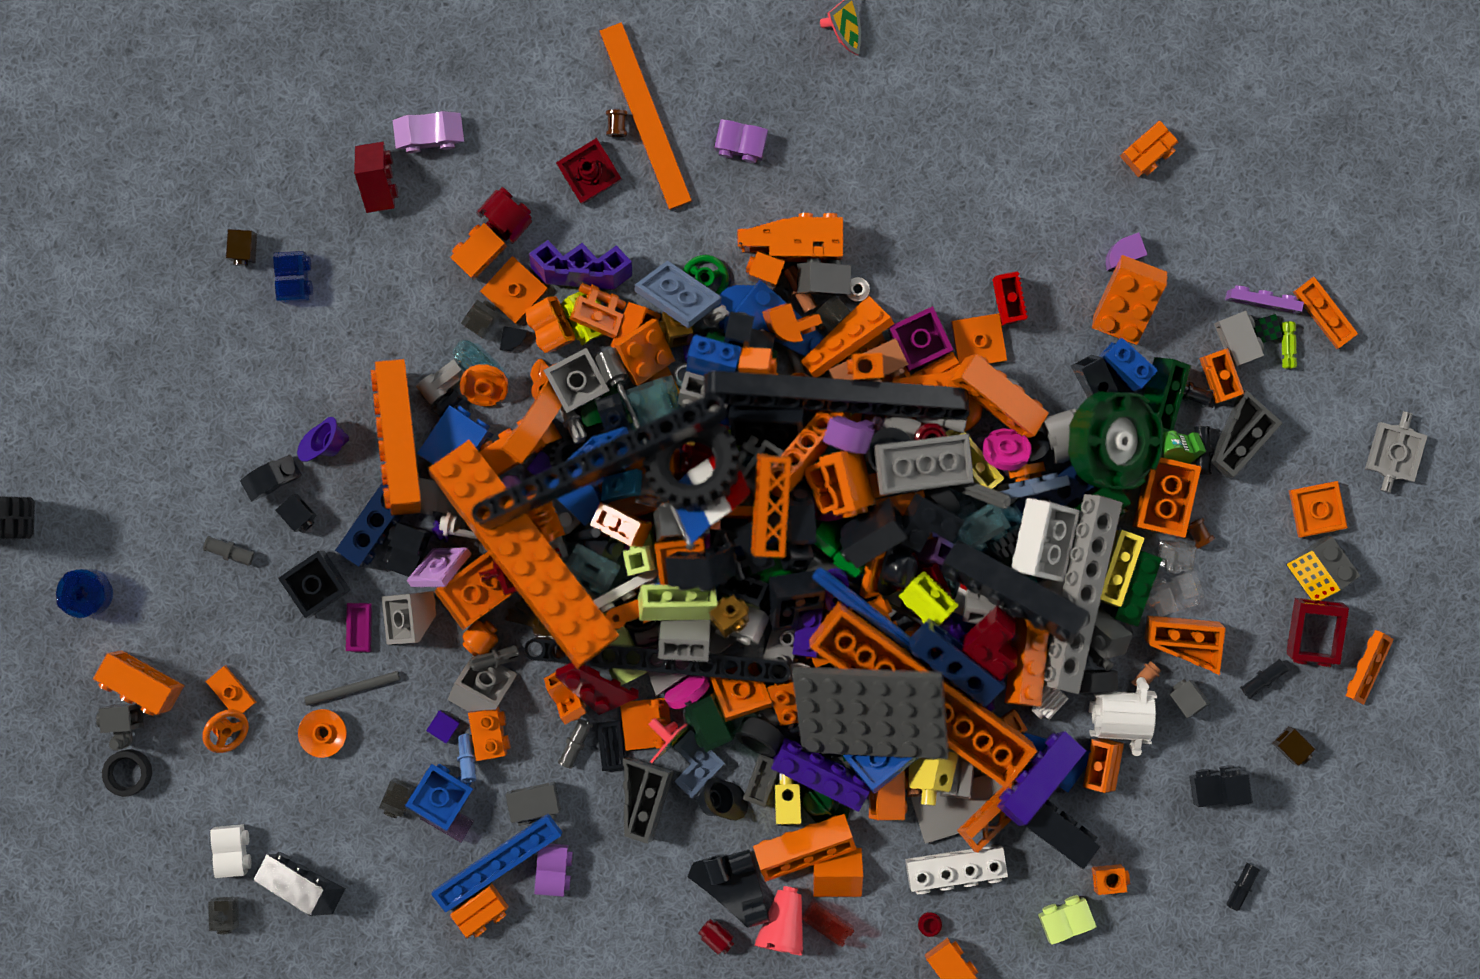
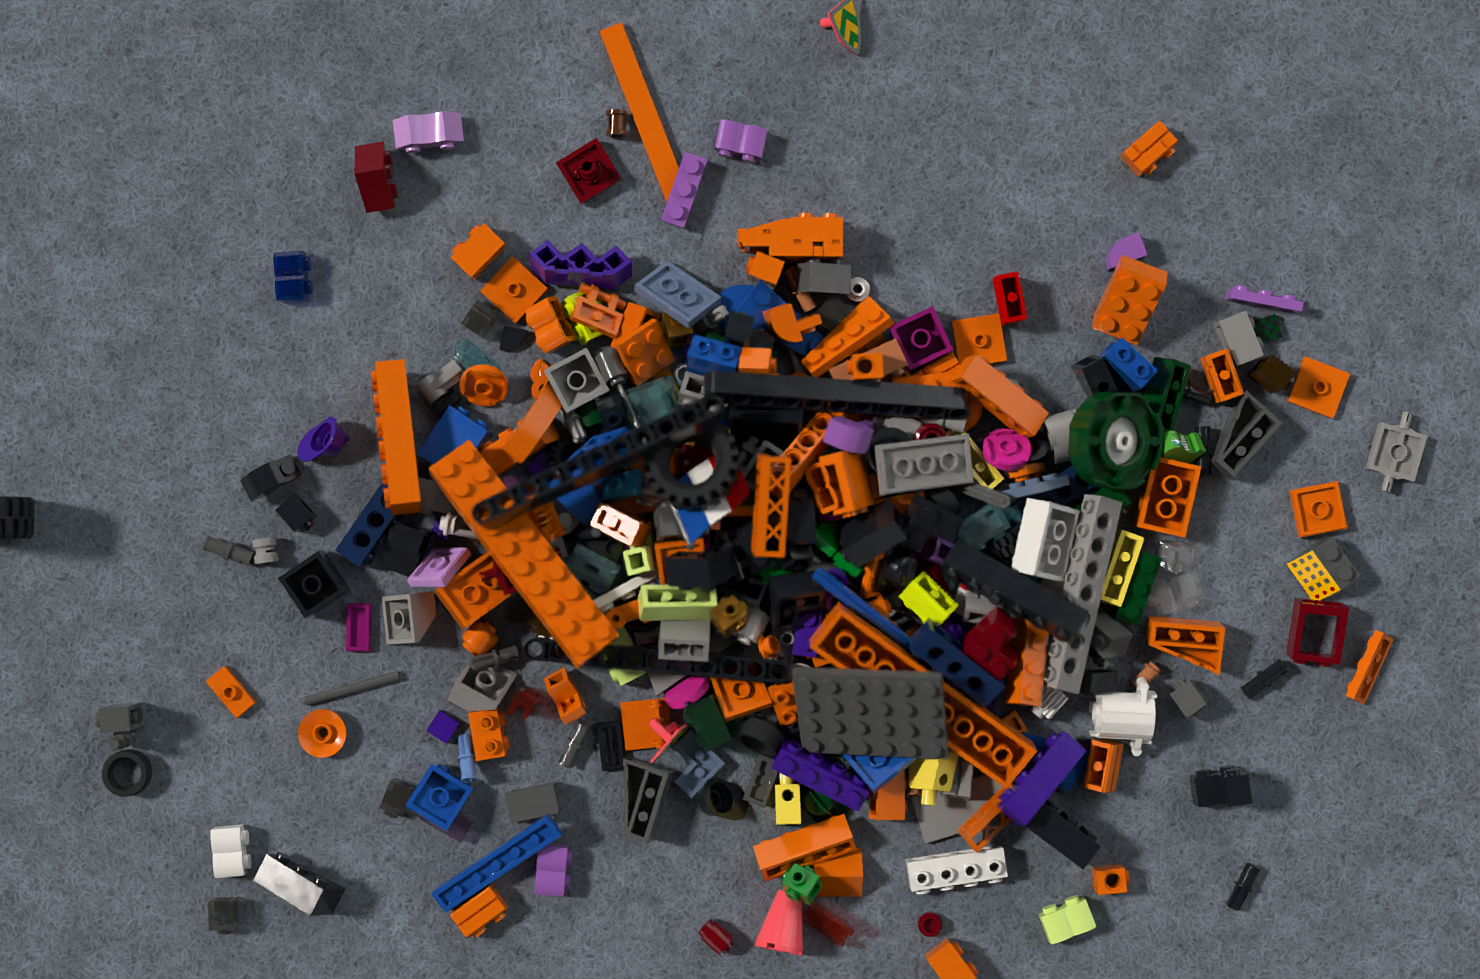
(70, 595): clear blue brick -> none
(138, 683): orange brick -> none
(223, 729): orange piece -> none
(241, 246): dark brown brick -> none
(265, 550): none -> light grey wheel
(505, 215): dark red brick -> none
(527, 698): none -> clear red hinge
(595, 690): dark red wing -> none
(684, 190): none -> medium lavender plate
(721, 271): green piece -> none
(733, 884): black panel -> none
(768, 646): none -> orange plate
(801, 884): none -> green brick
(1200, 533): reddish brown bush -> none
(1272, 374): none -> dark brown brick
(1289, 345): lime axle -> none
(1294, 746): dark brown brick -> none
(1318, 387): none -> orange plate
(1325, 312): orange plate -> none

